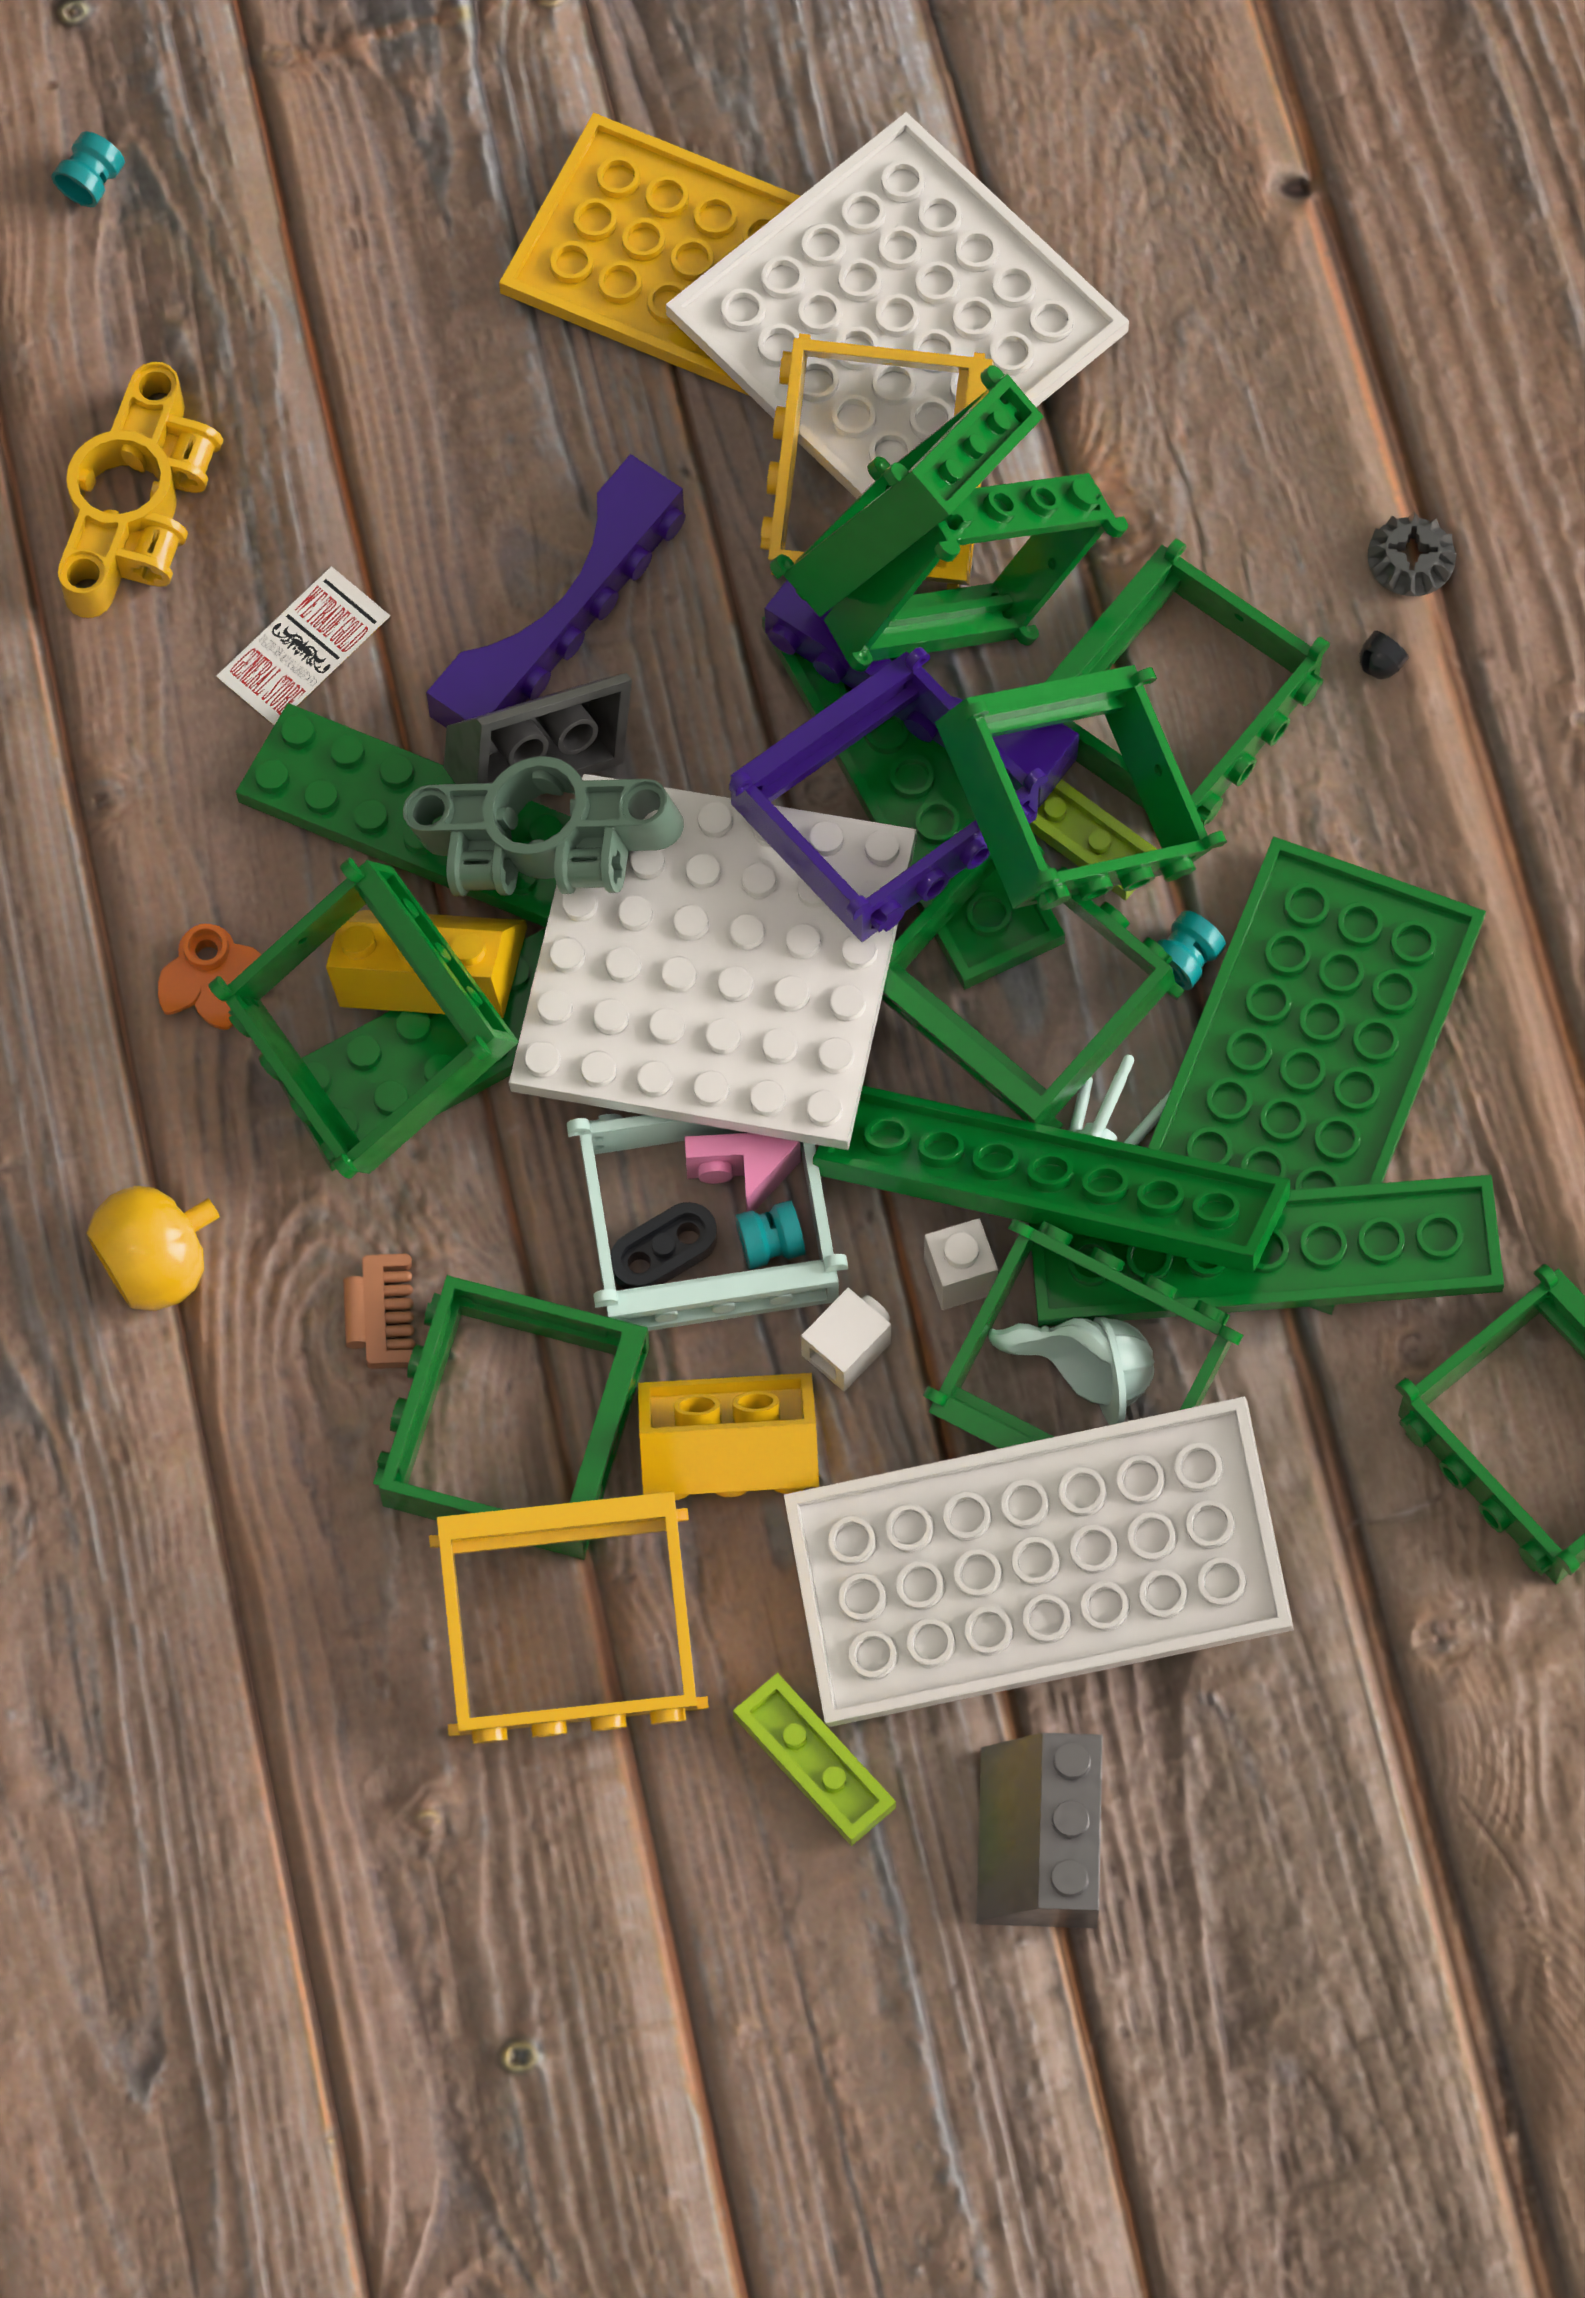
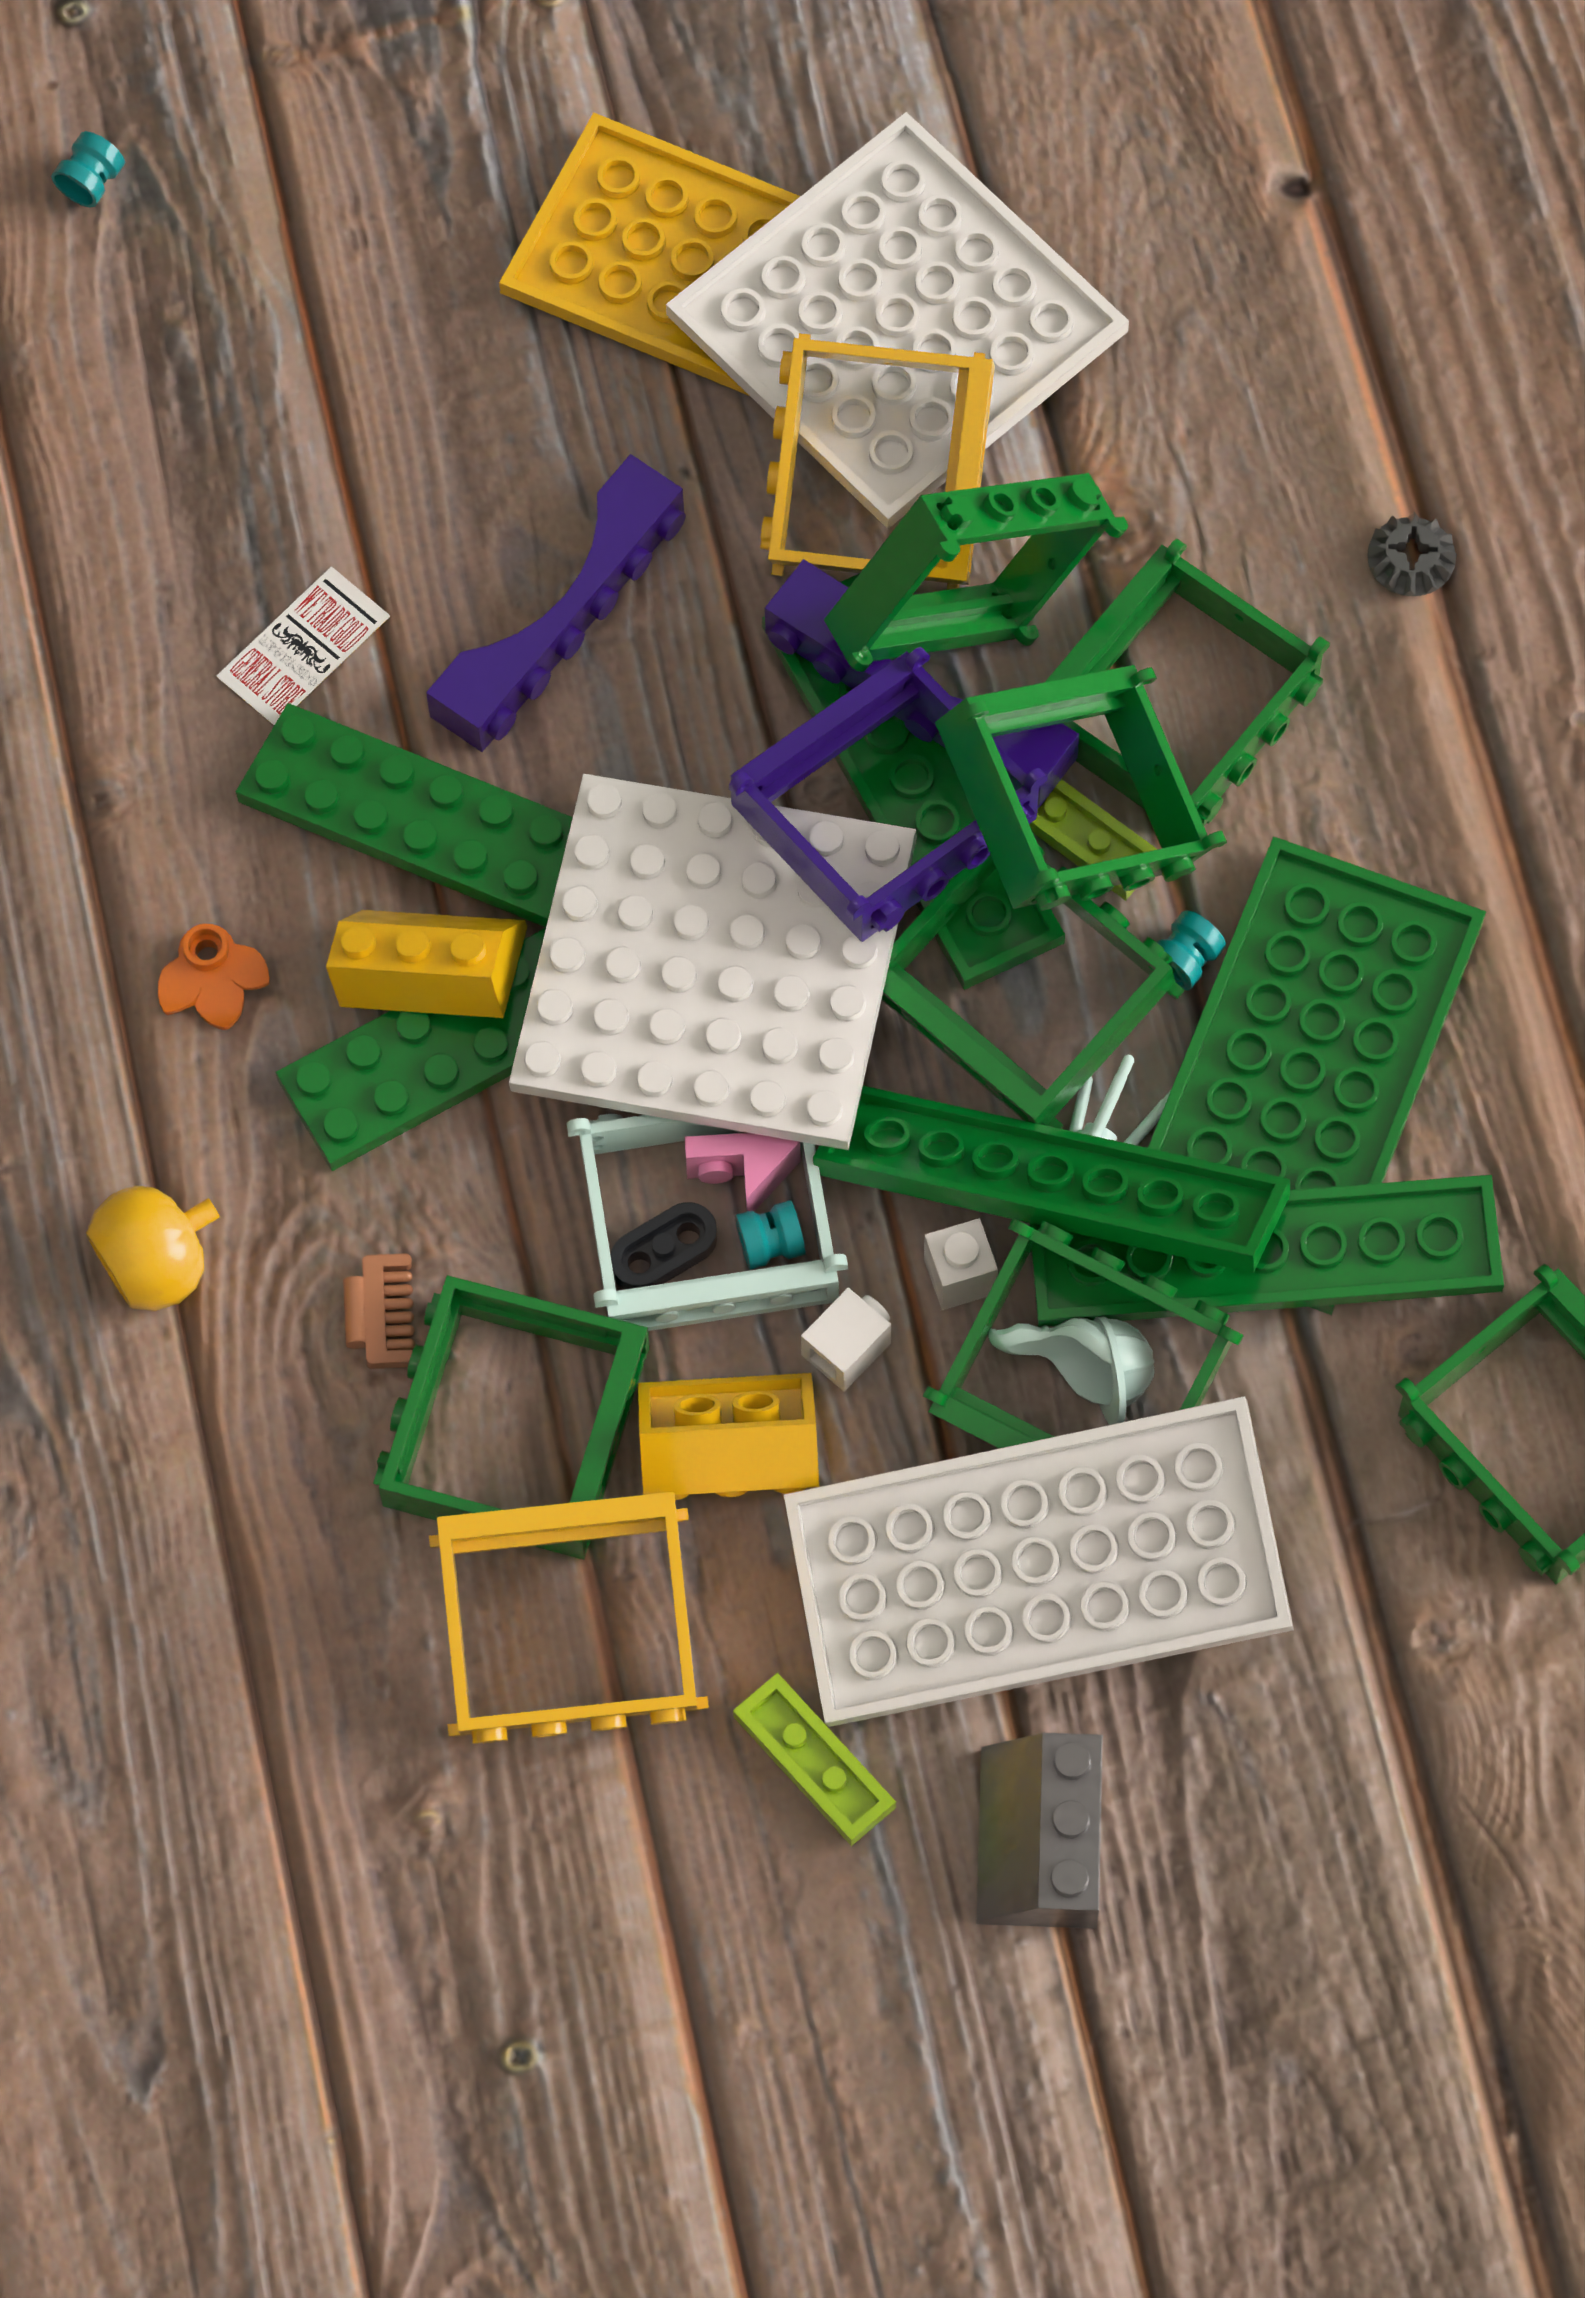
(142, 541): yellow piece -> none
(437, 968): green window -> none
(574, 725): flat silver slope -> none
(584, 854): sand green piece -> none
(912, 494): green window -> none
(1382, 656): black hinge -> none

